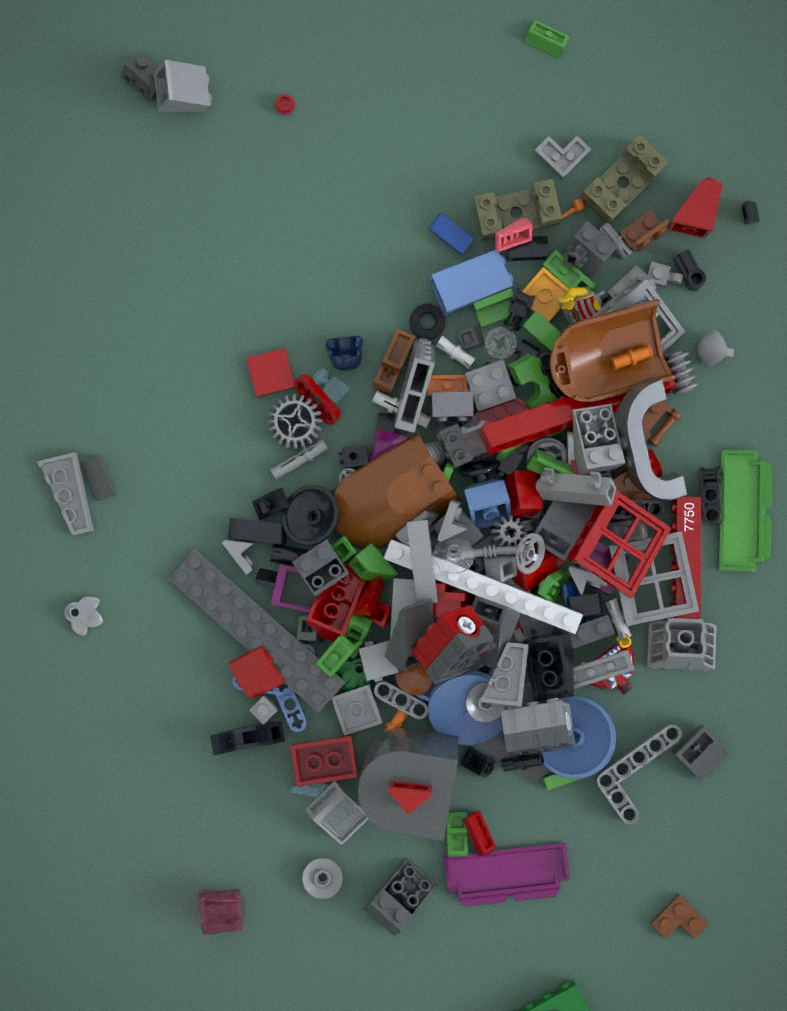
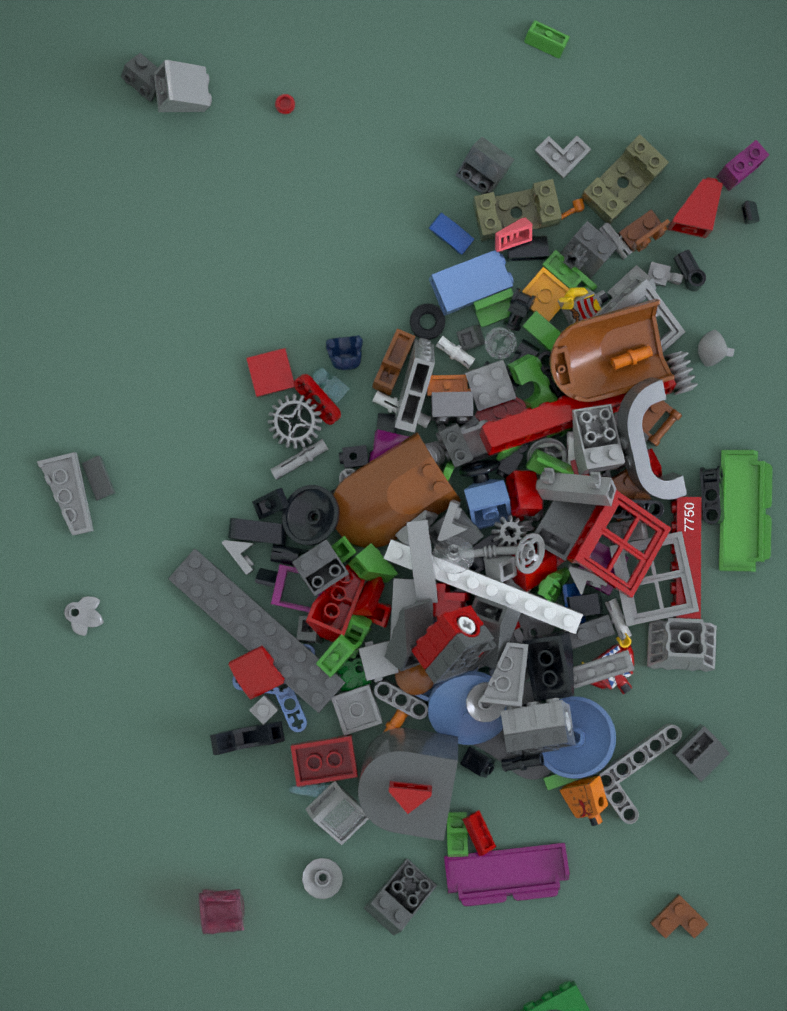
(484, 166): none -> flat silver slope
(586, 798): none -> orange torso
(742, 165): none -> magenta window

